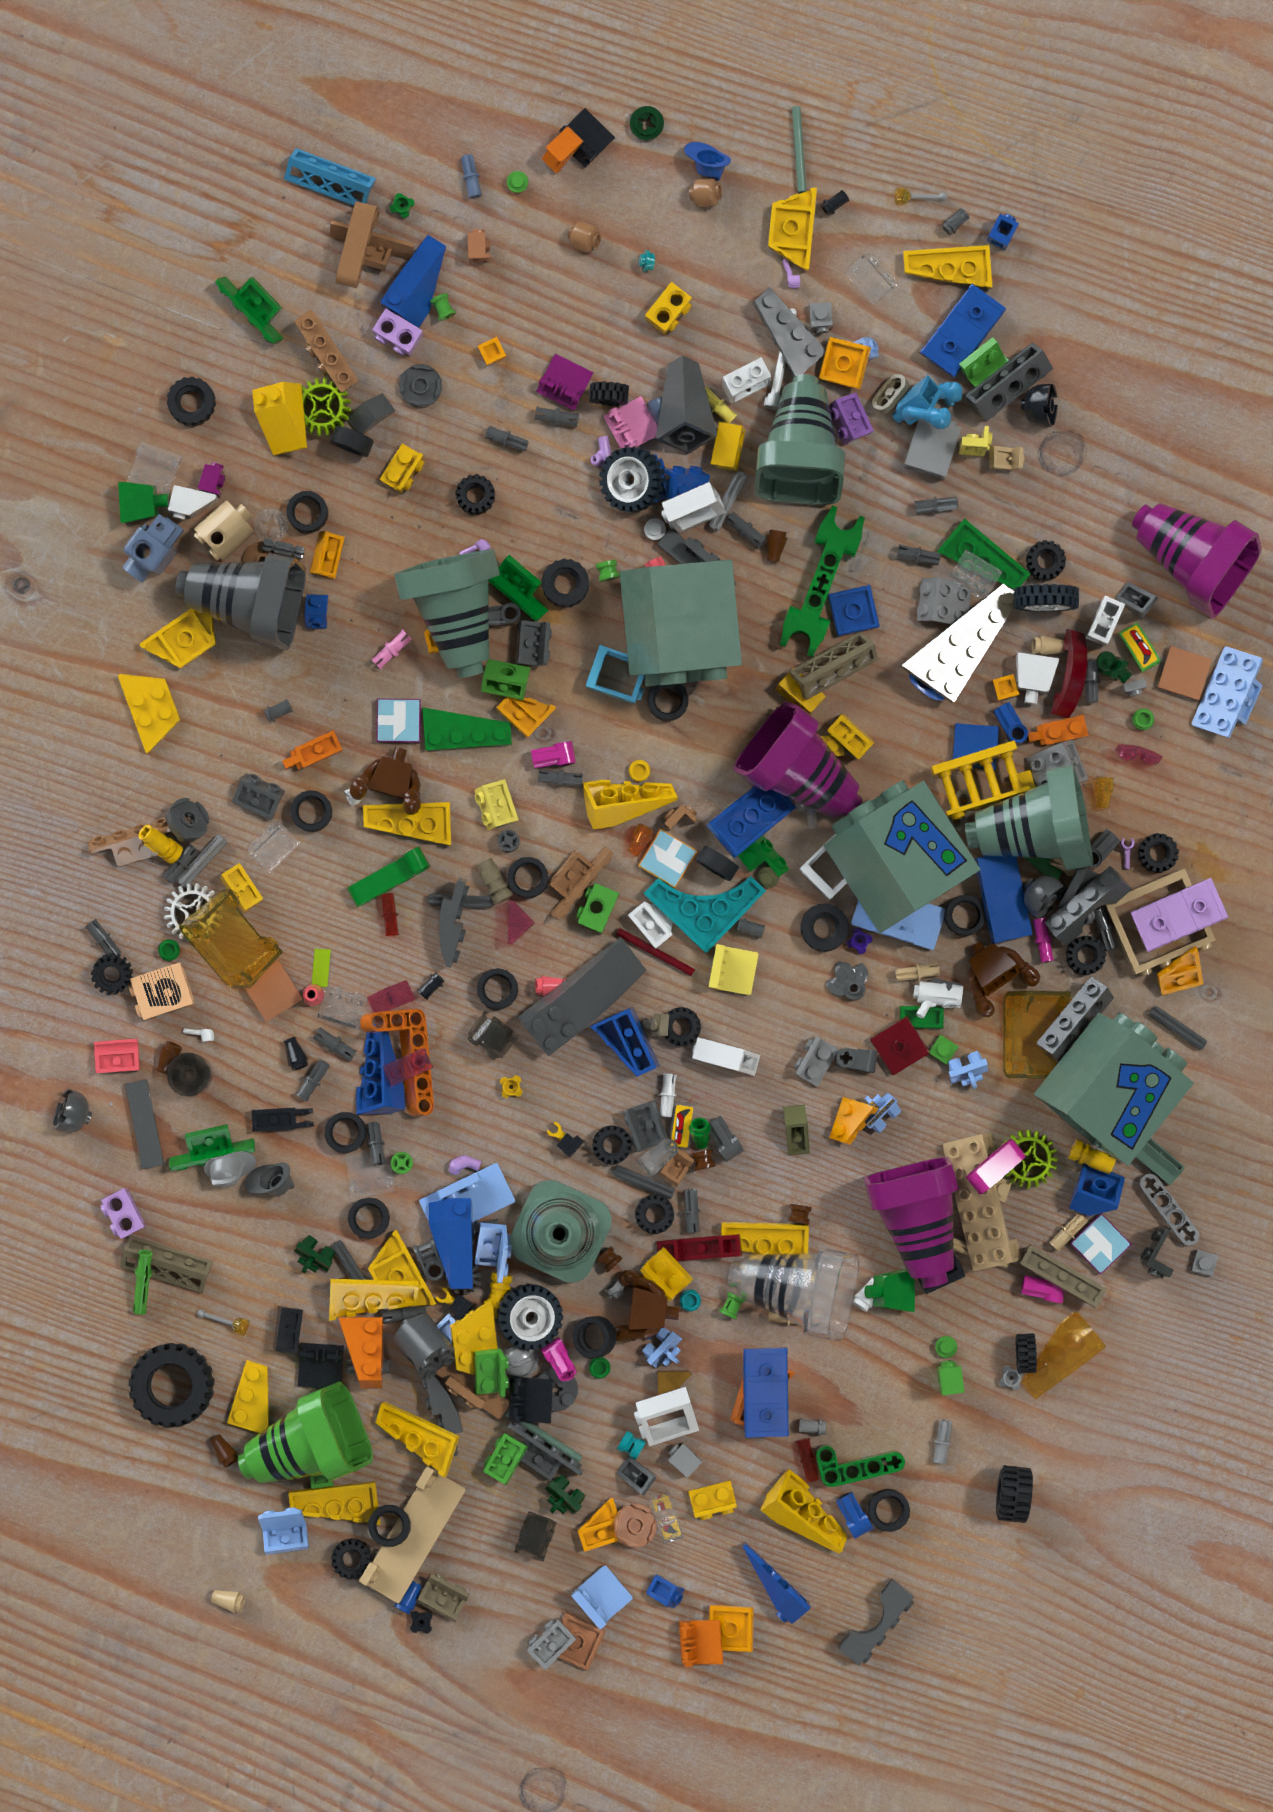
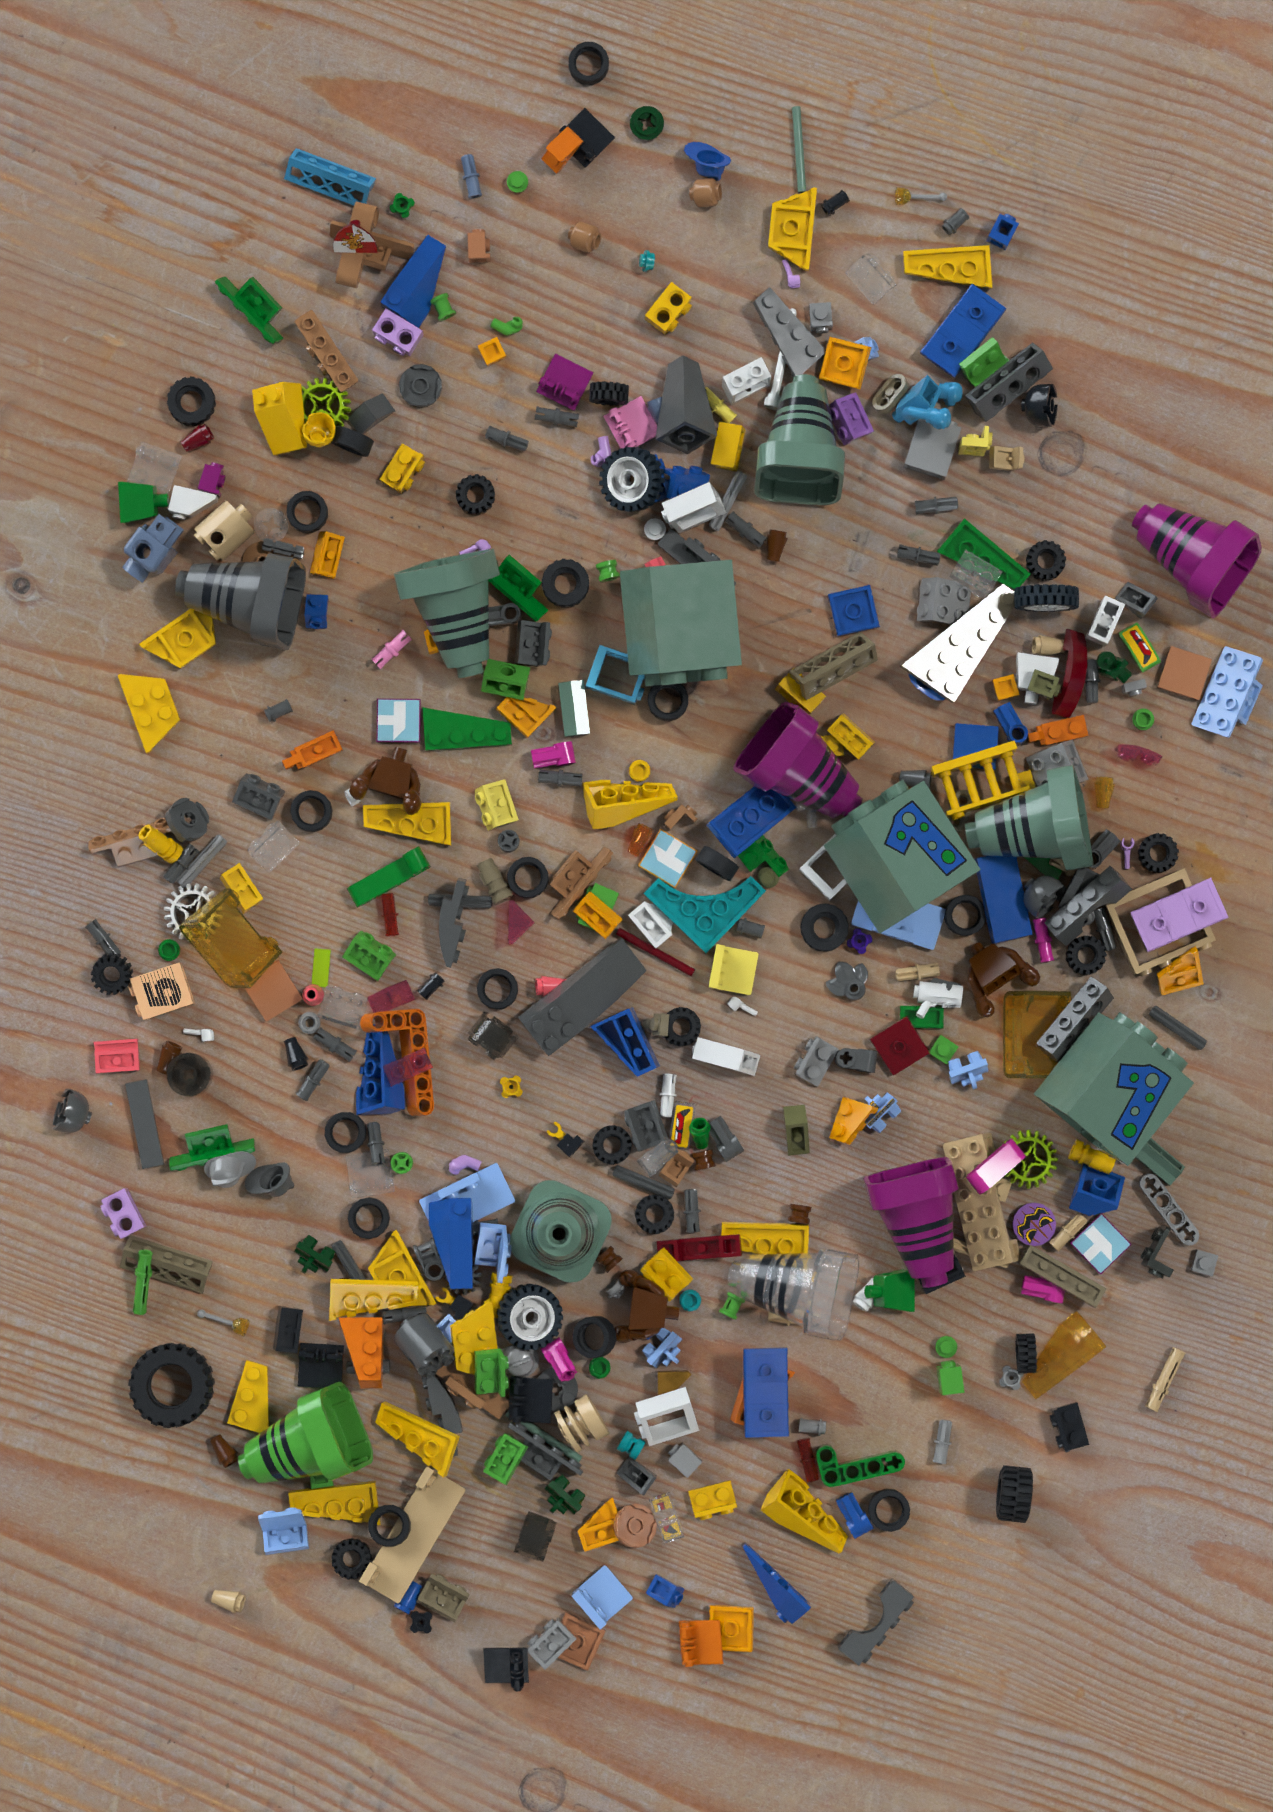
(197, 438): none -> dark red cone
(279, 1119): black hinge -> none
(302, 1022): none -> light grey plate
(319, 429): none -> yellow hair
(354, 239): none -> shield
(369, 955): none -> bright green bracket
(506, 1666): none -> black hinge
(509, 327): none -> bright green arm
(574, 708): none -> sand green piece
(581, 1423): none -> tan wheel
(597, 915): none -> light orange slope
(600, 51): none -> black tyre
(735, 1003): none -> white hand
(808, 618): green piece -> none
(914, 777): none -> dark grey cone
(1034, 1224): none -> tile
(1044, 684): none -> olive bracket
(1069, 1427): none -> black bracket
(1162, 1385): none -> tan pin

